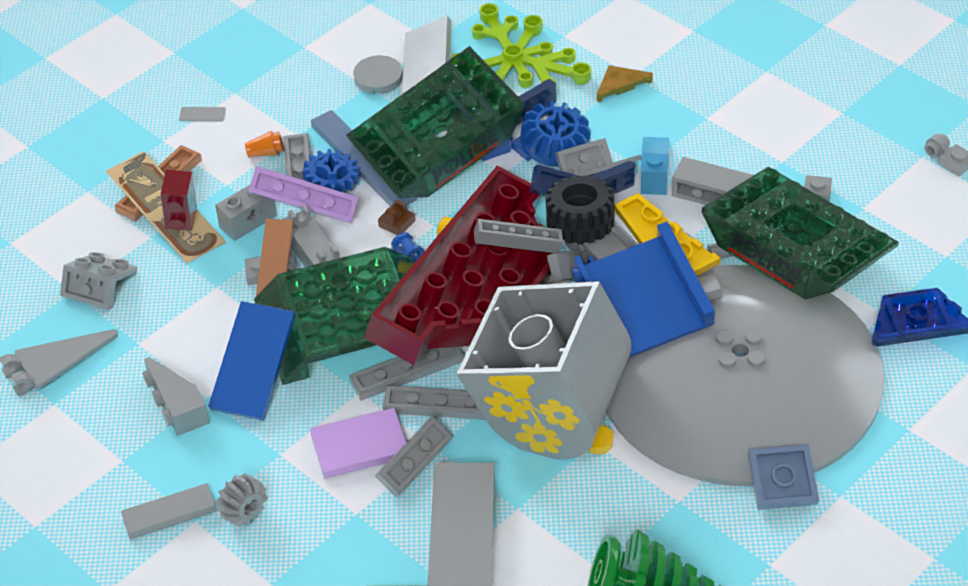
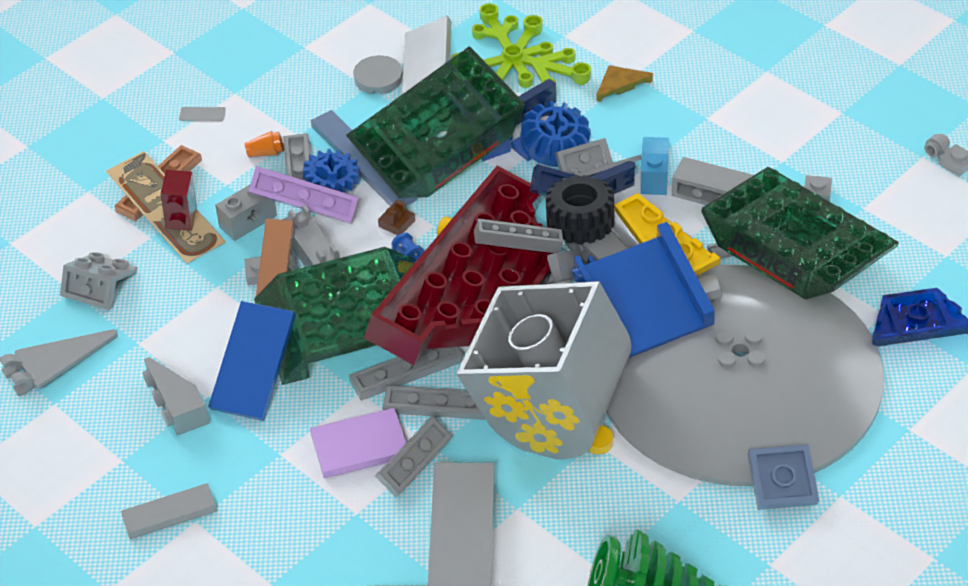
(241, 499): light grey gear -> none

